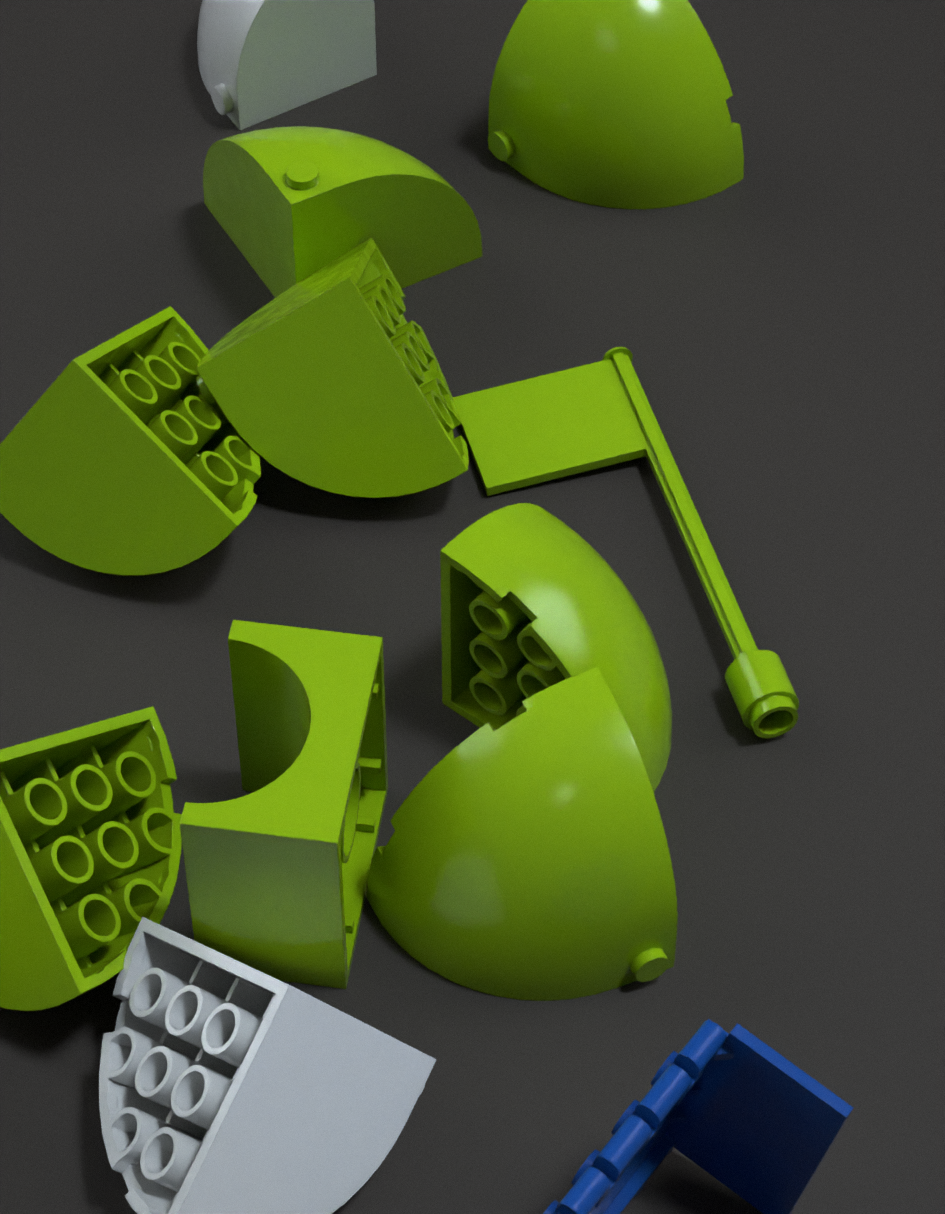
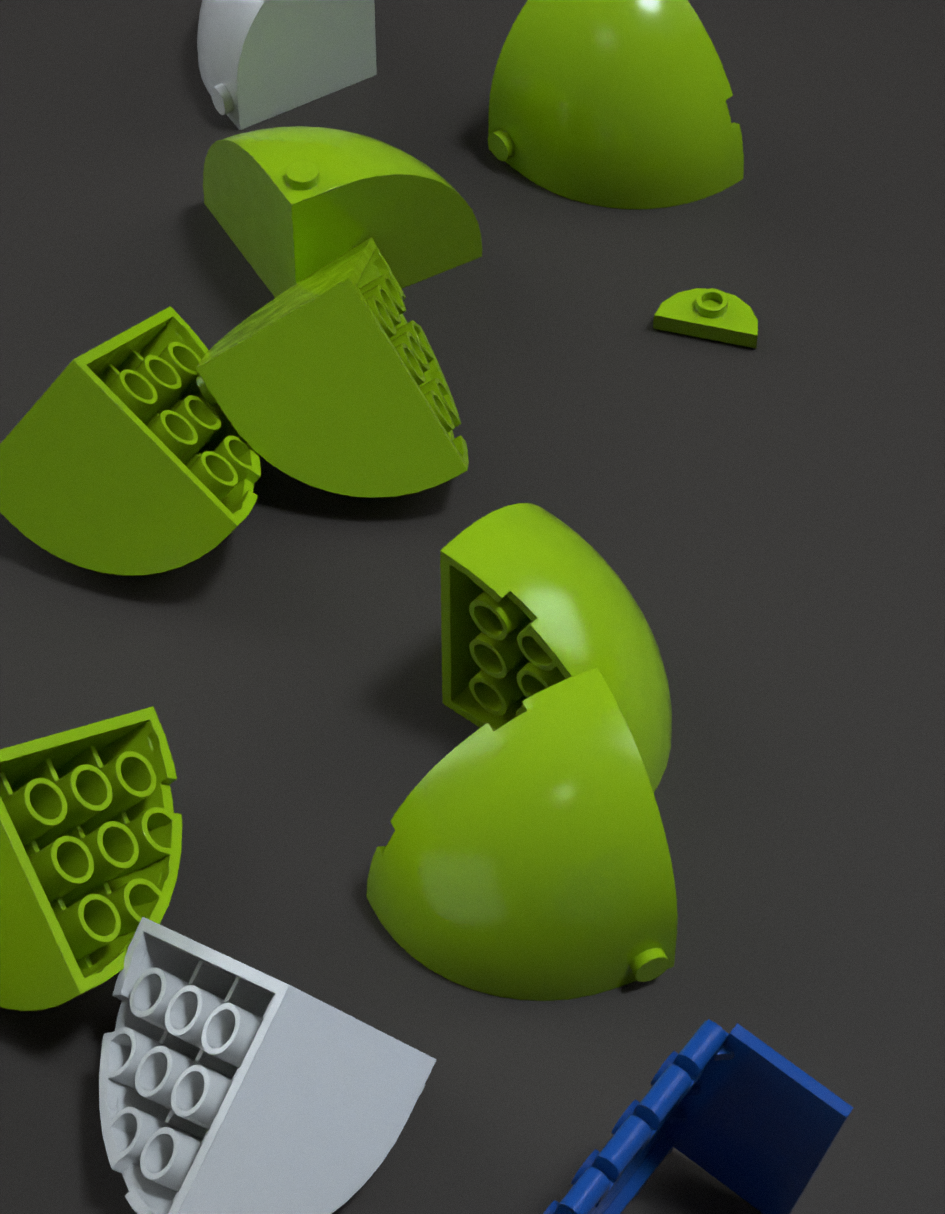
(289, 865): lime piece -> none
(600, 419): lime flag -> none
(708, 315): none -> lime plate

